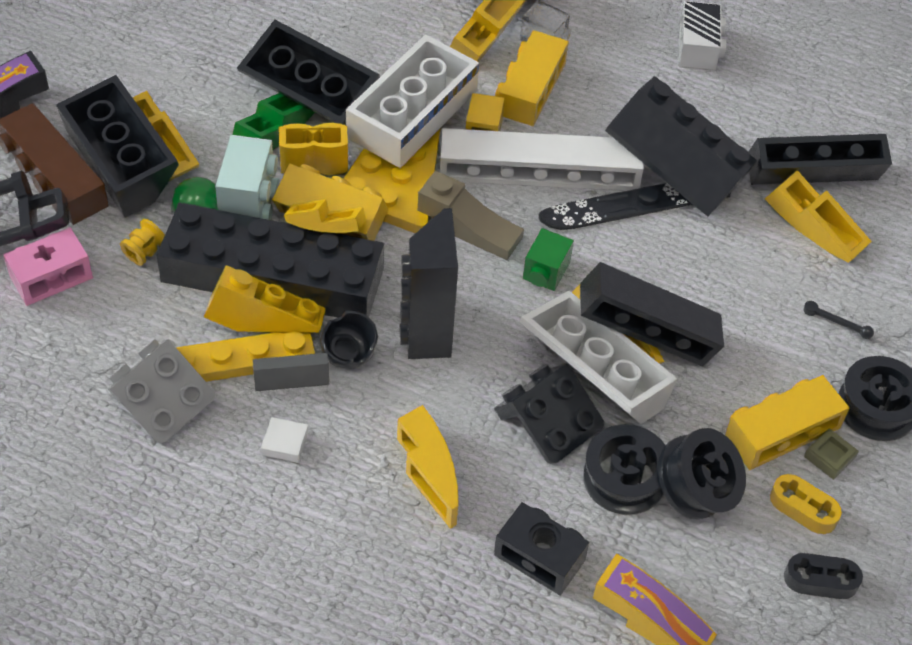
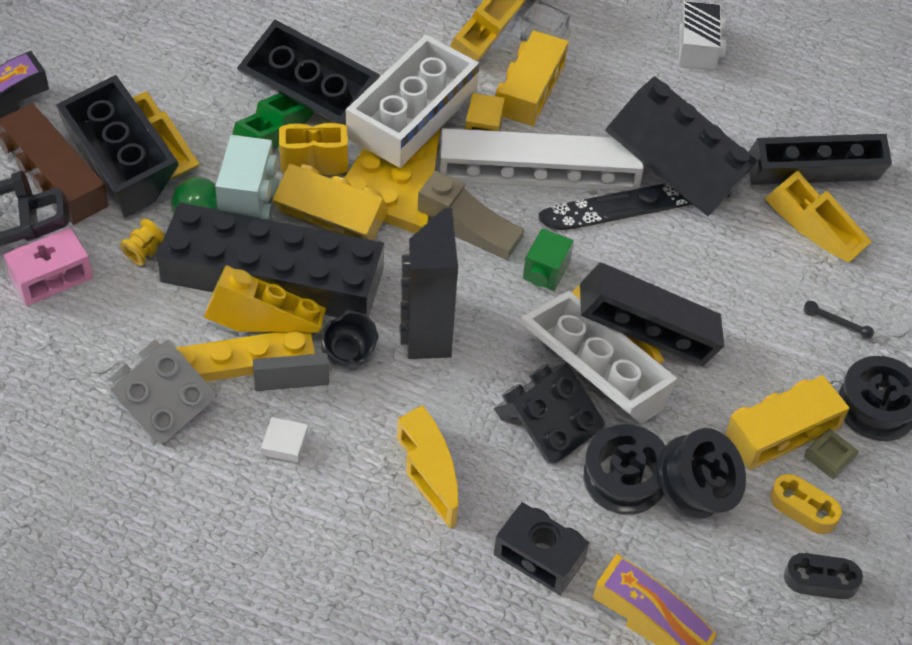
(316, 217): yellow slope -> none

